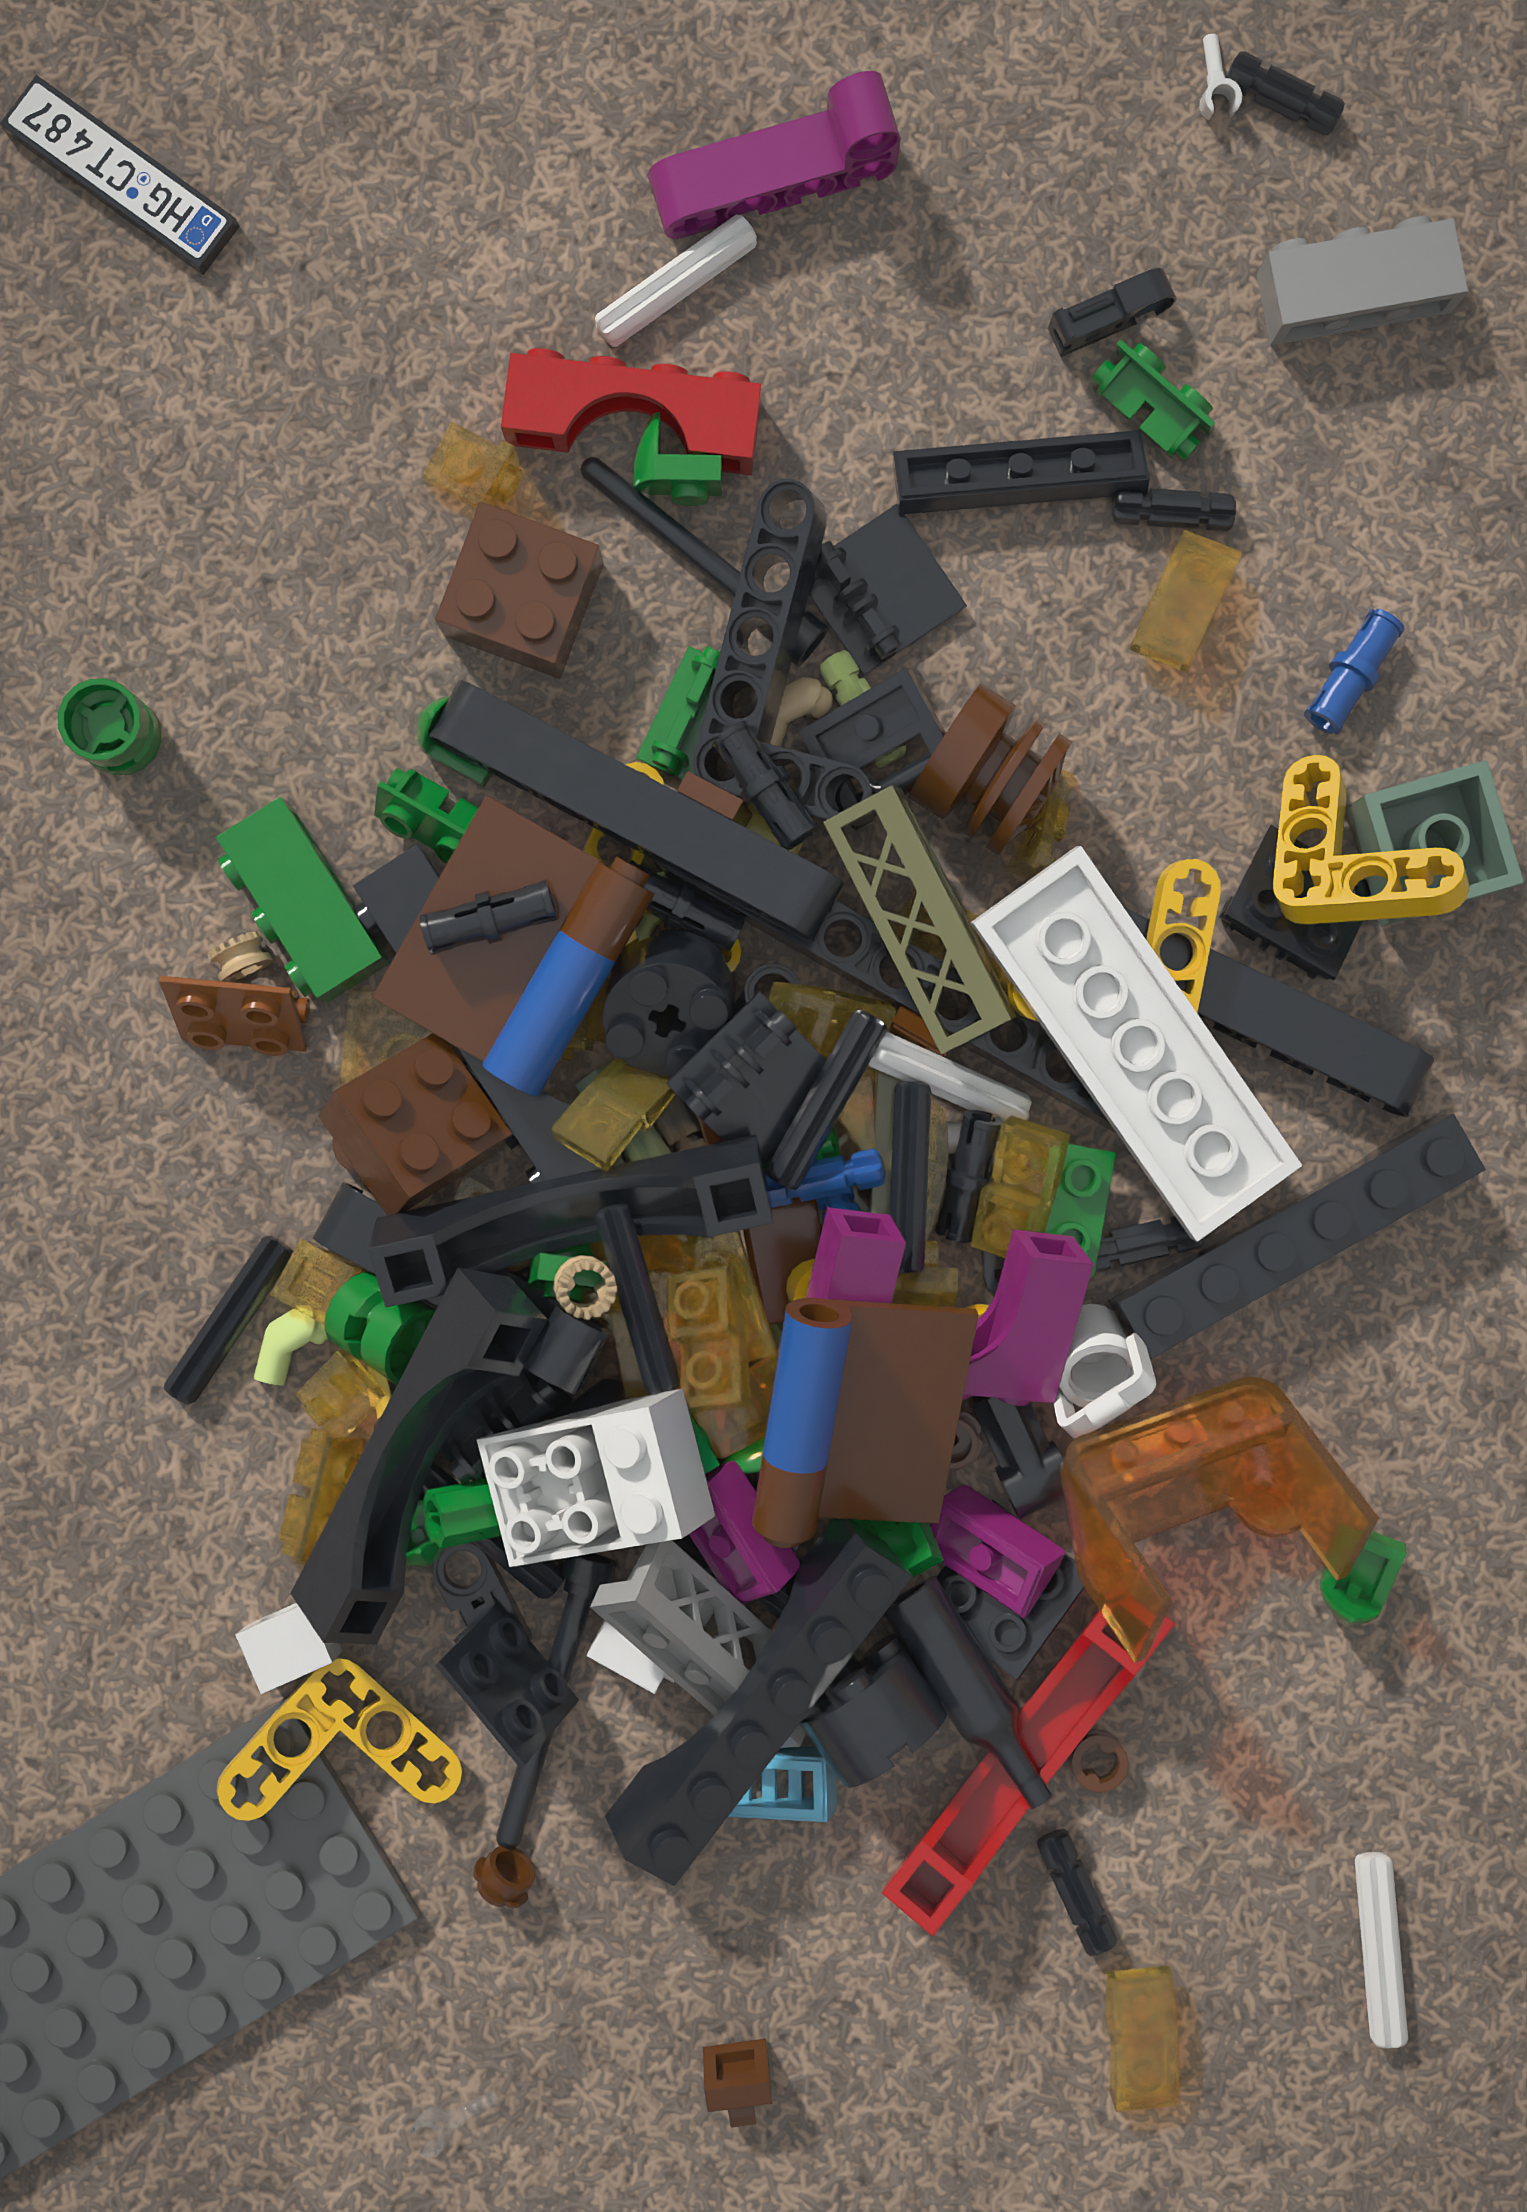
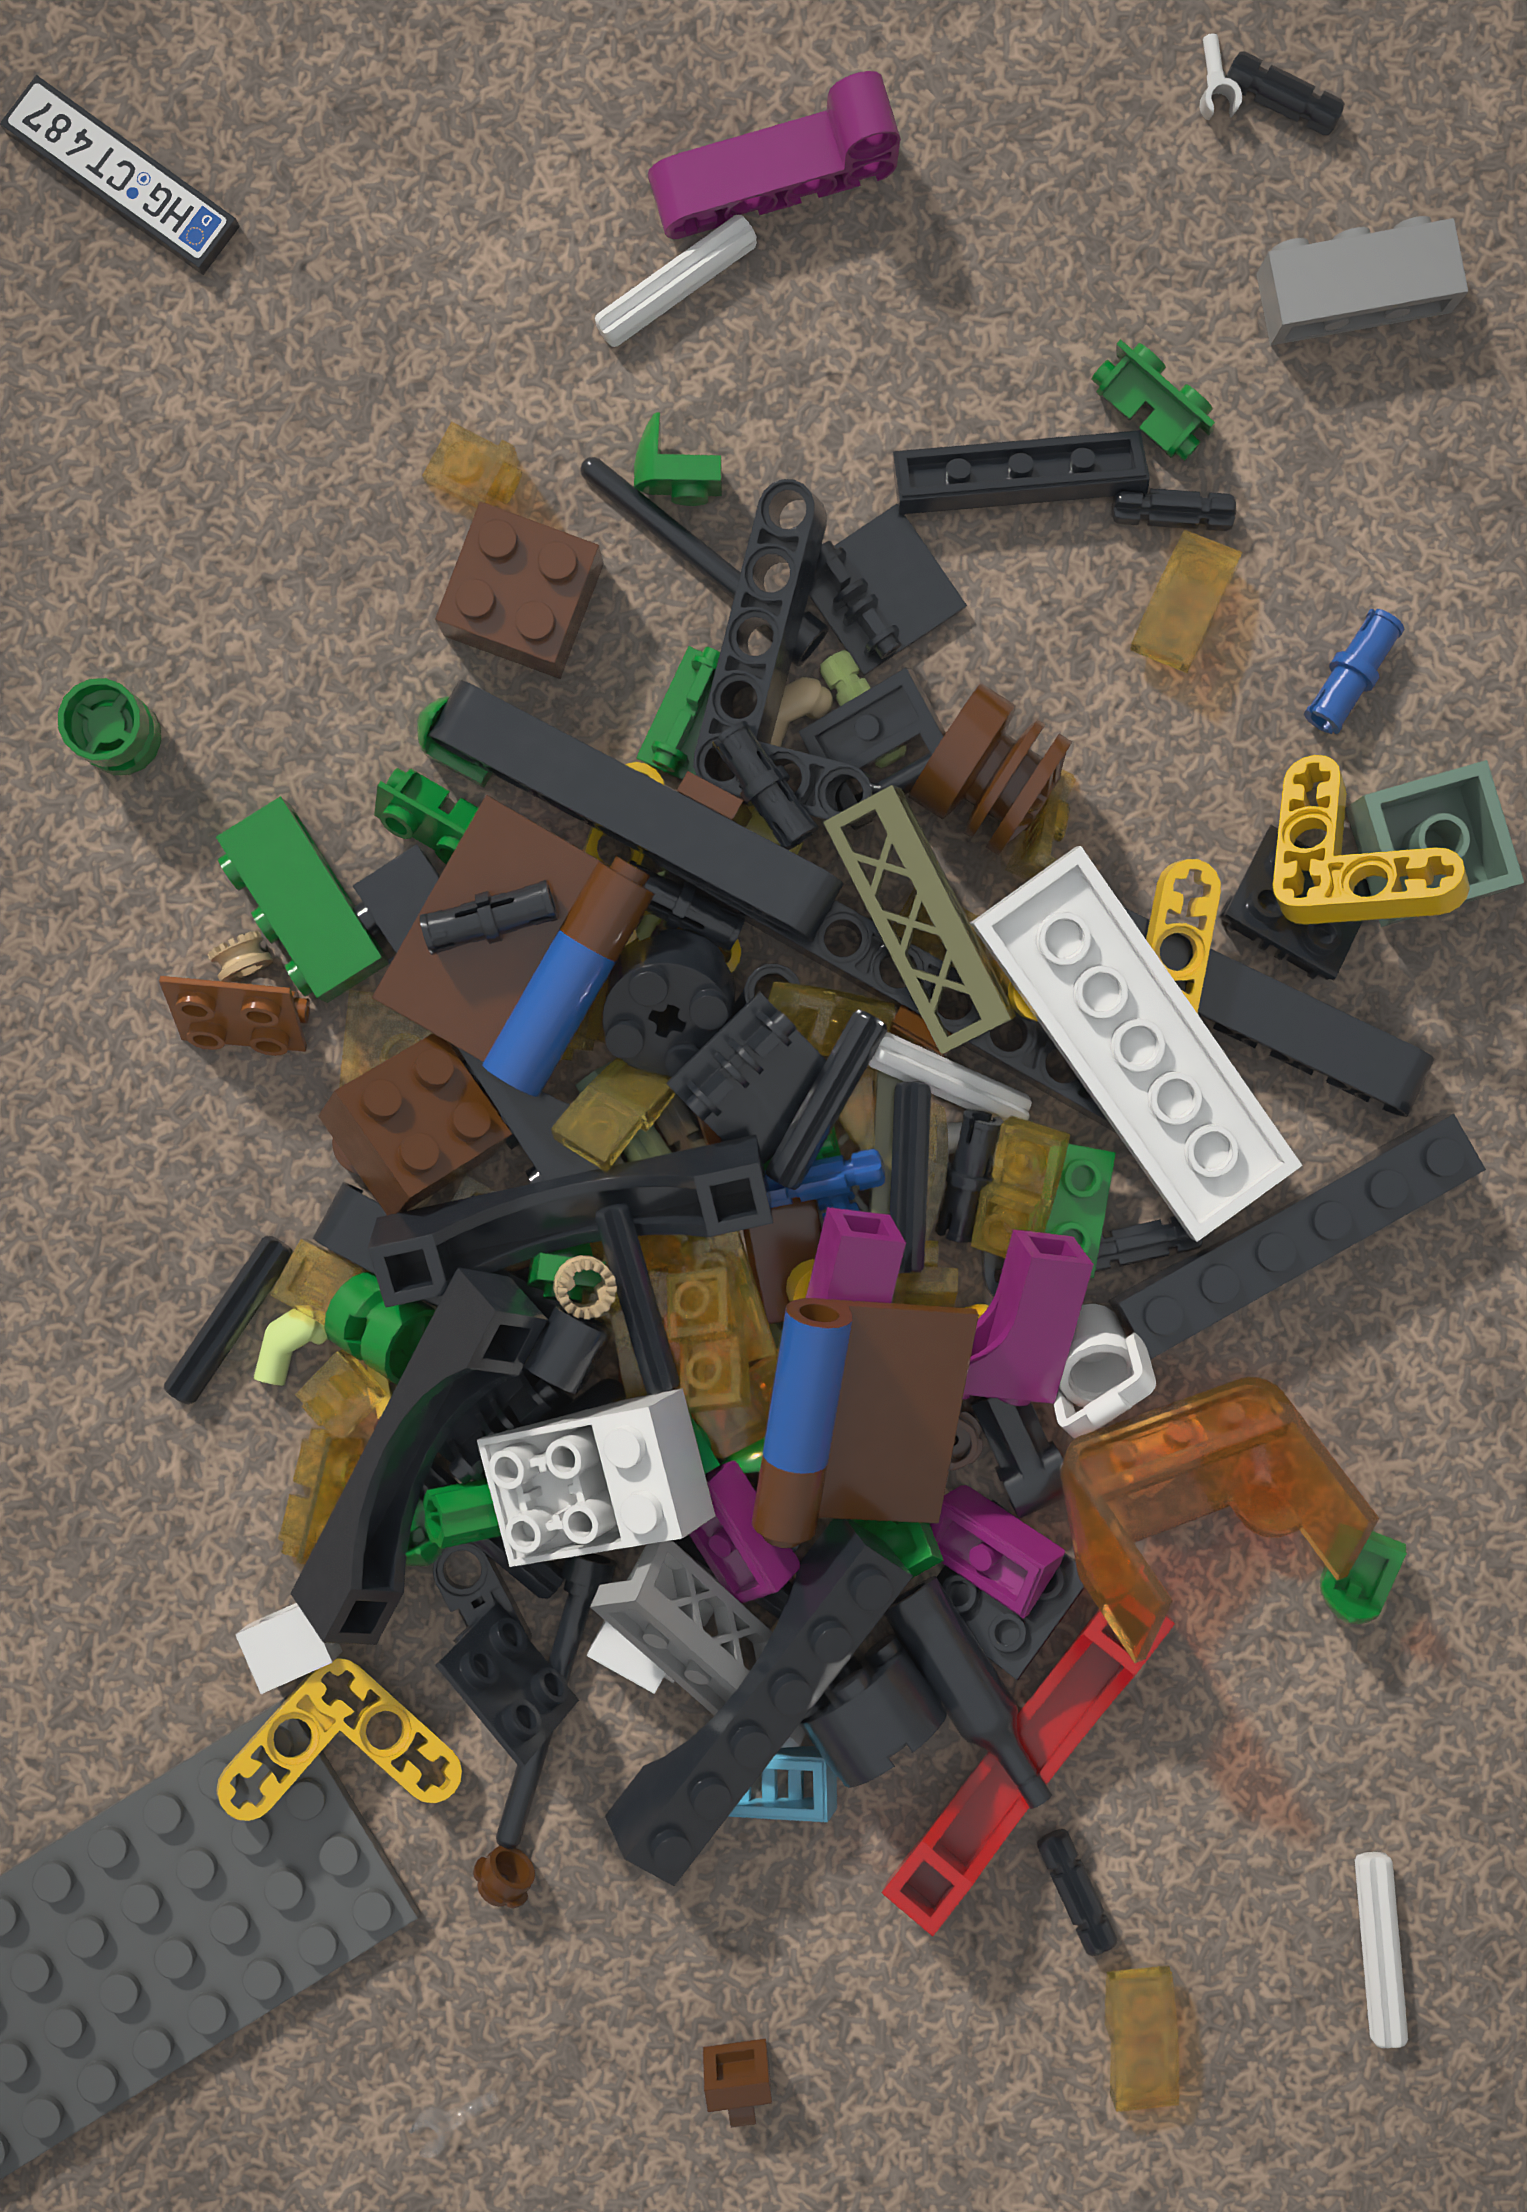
(557, 398): red arch -> none
(1088, 1777): reddish brown bush -> none
(1111, 311): black piece -> none

